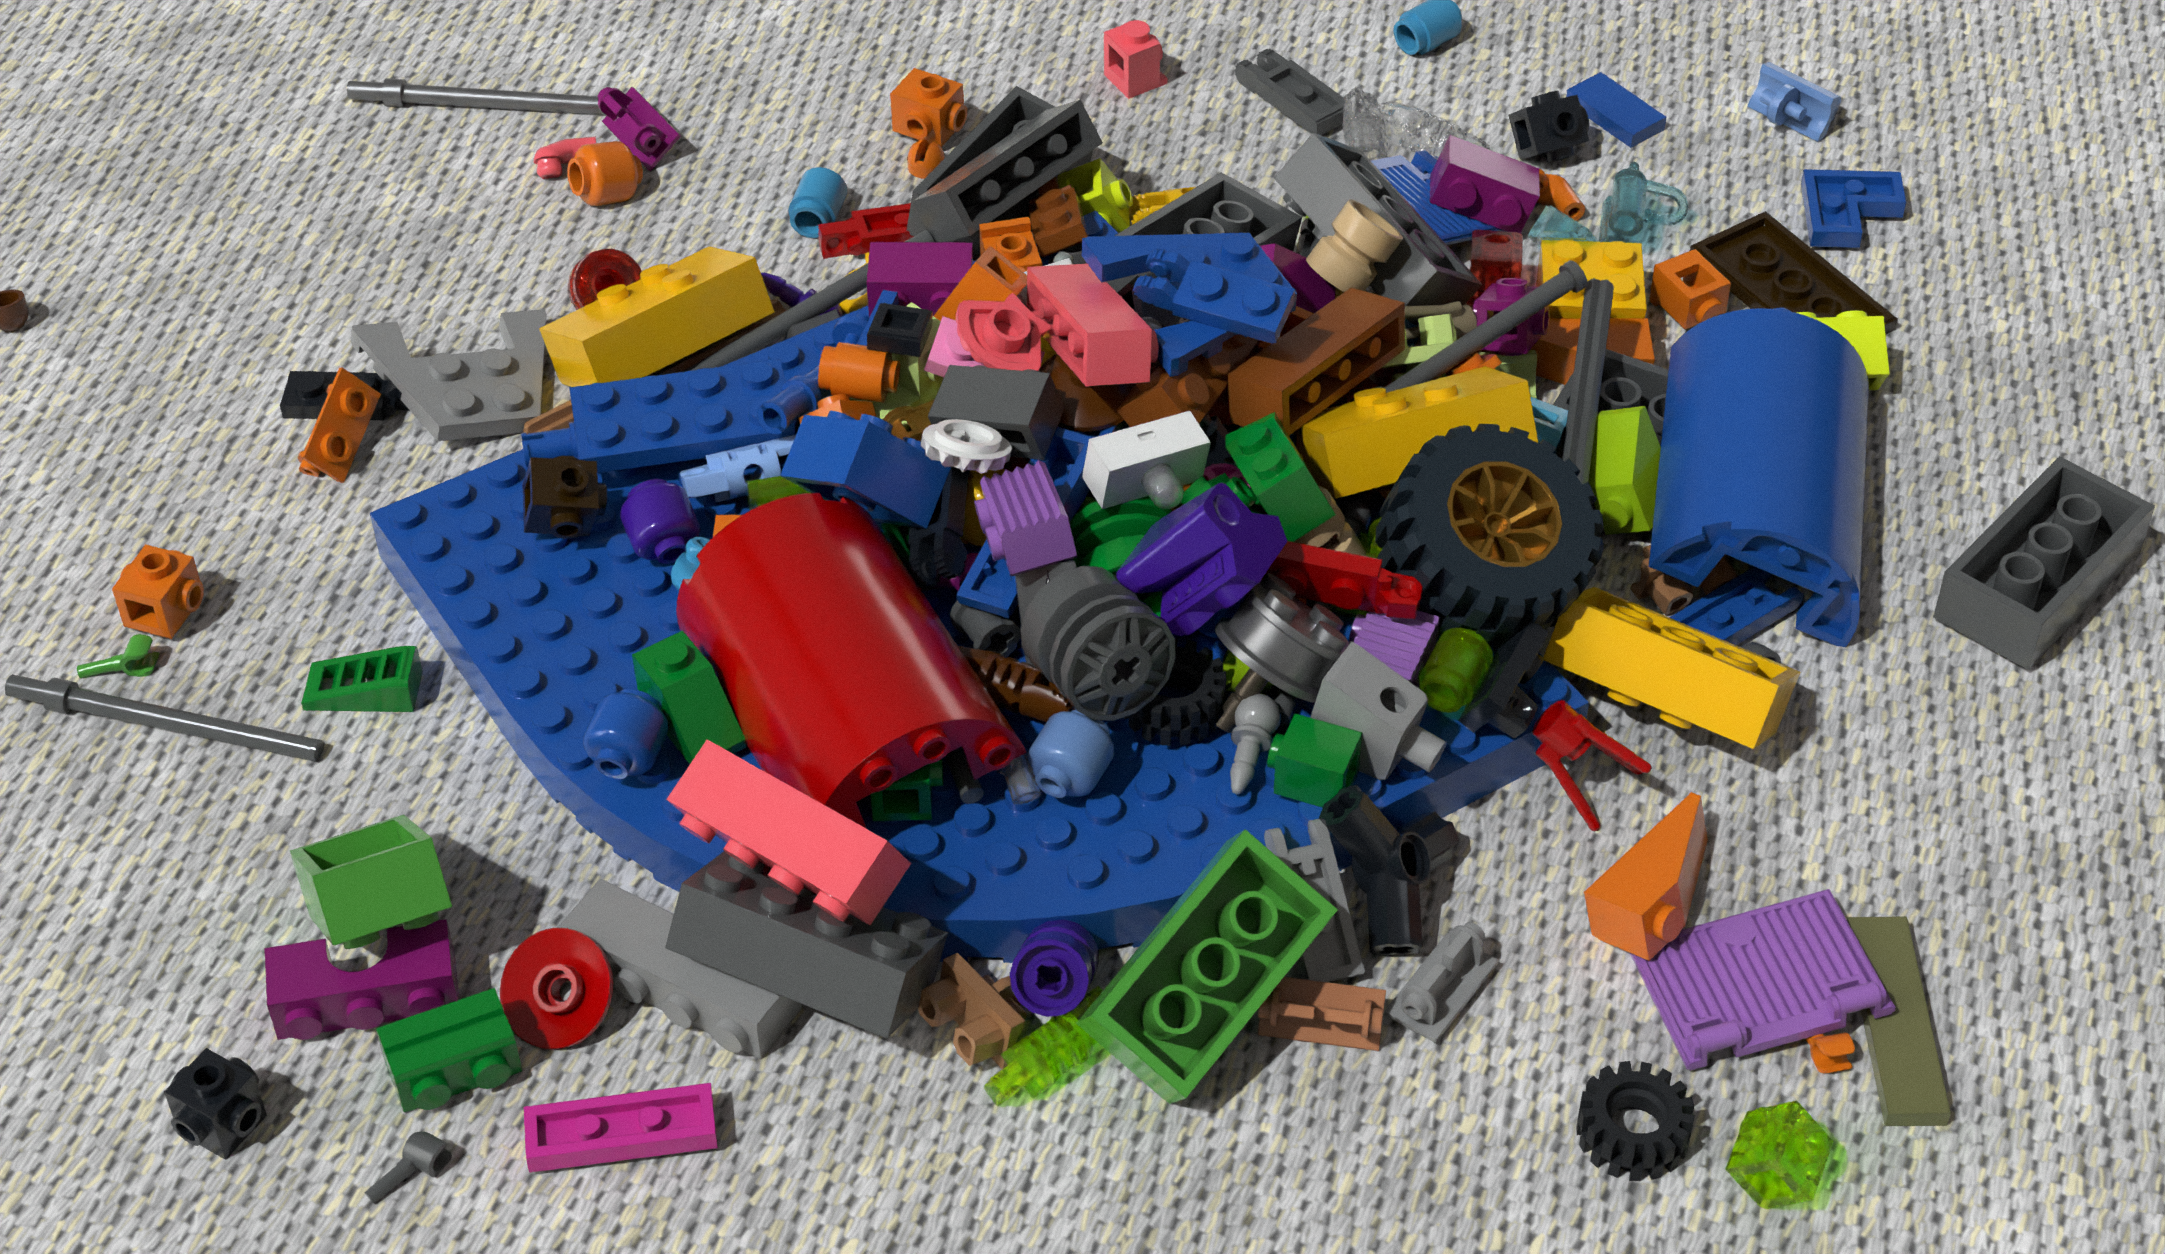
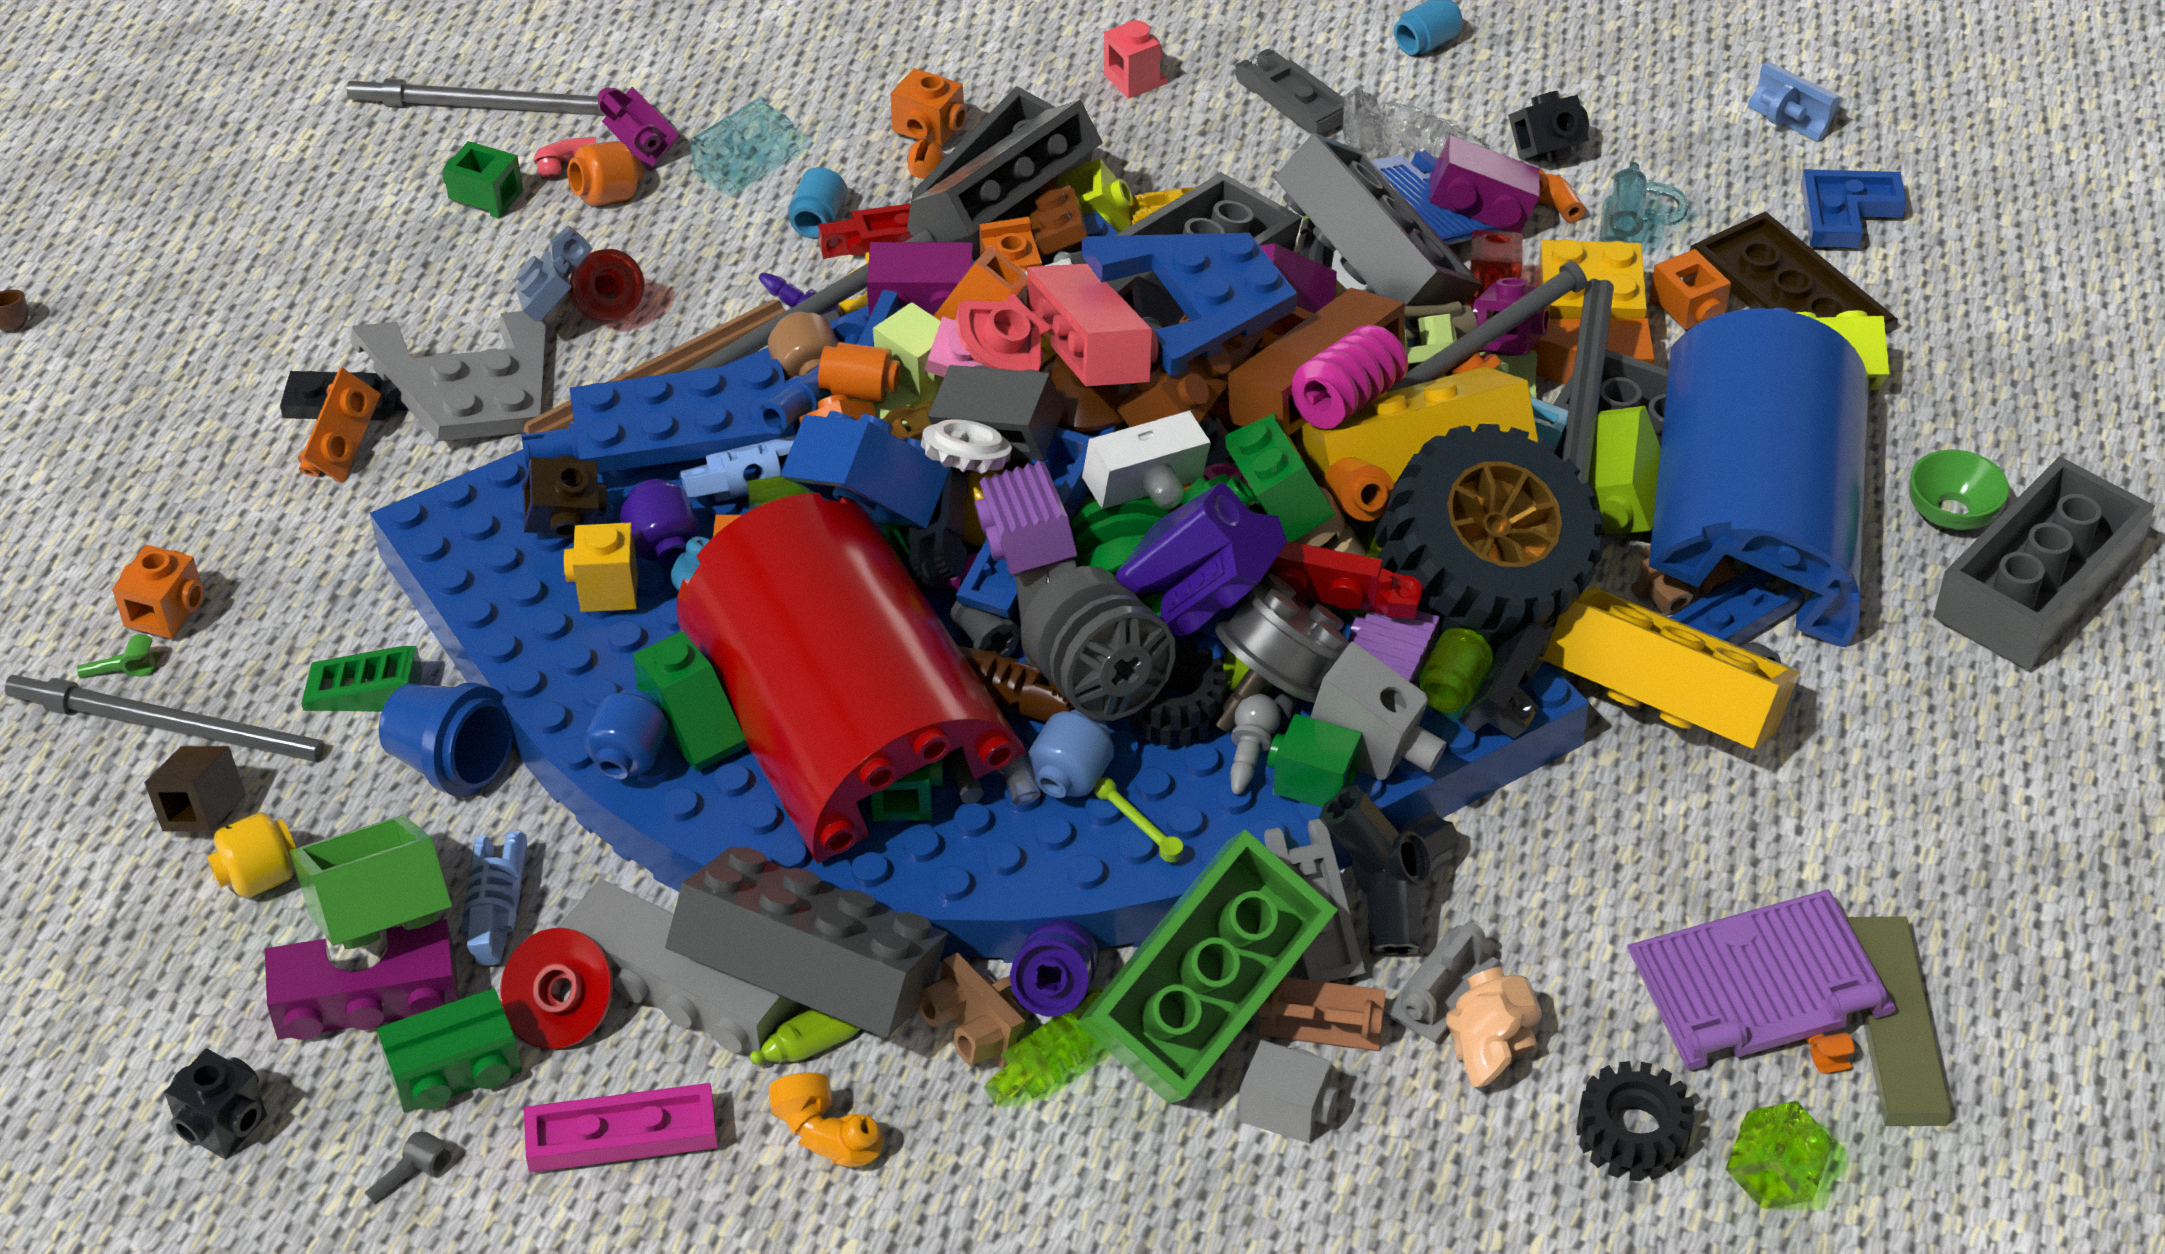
(195, 788): none -> dark brown brick
(252, 855): none -> yellow head
(448, 734): none -> blue piece
(483, 178): none -> green brick
(493, 896): none -> light blue hinge
(546, 279): none -> sand blue hinge
(603, 567): none -> yellow brick
(657, 318): yellow brick -> none
(743, 147): none -> clear light blue hinge
(788, 832): coral brick -> none
(799, 342): none -> medium nougat head
(803, 1101): none -> light orange arm
(804, 1037): none -> lime piece
(899, 329): black tile -> none
(1169, 847): none -> lime hinge
(1216, 296): blue hinge -> none
(1287, 1091): none -> light grey brick
(1348, 375): none -> dark pink piece
(1357, 244): tan wheel -> none
(1359, 488): none -> orange brick
(1493, 1023): none -> light nougat head
(1558, 226): clear light blue slope -> none
(1570, 735): red plant -> none
(1618, 110): blue tile -> none
(1650, 889): orange slope -> none
(1961, 478): none -> bright green piece

